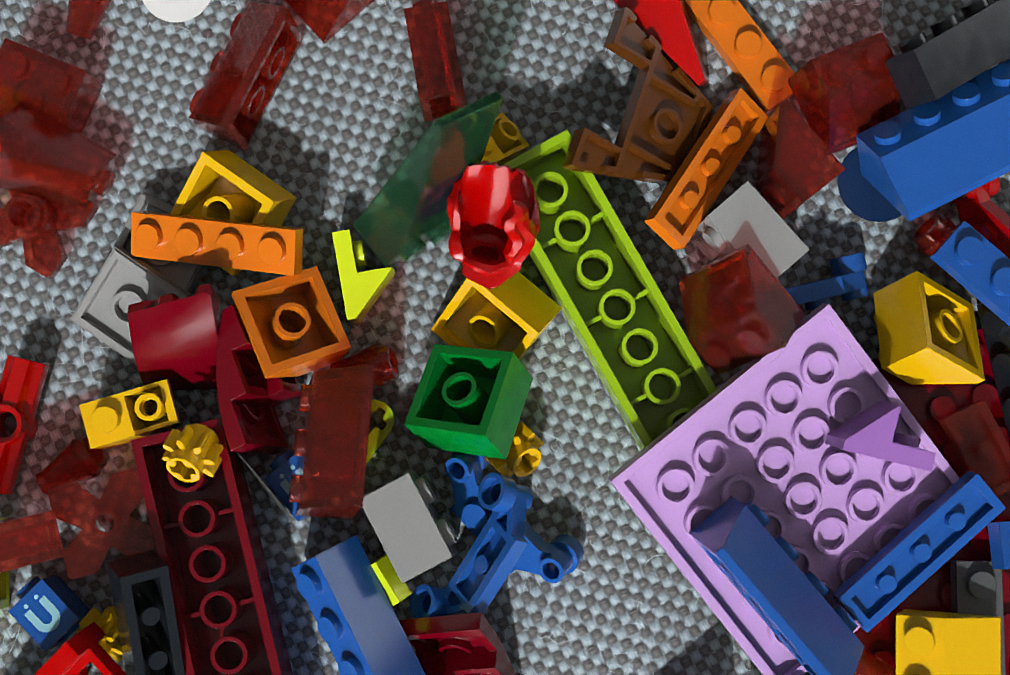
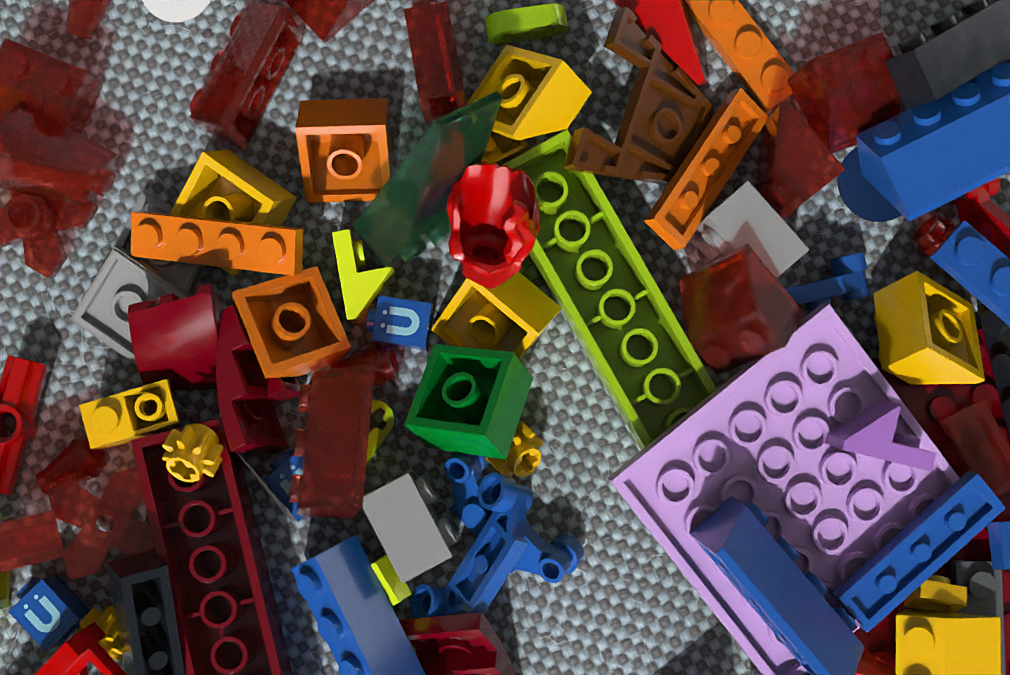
(344, 148): none -> orange slope
(400, 322): none -> blue brick
(526, 23): none -> lime beam
(536, 91): none -> yellow slope
(938, 596): none -> yellow plate

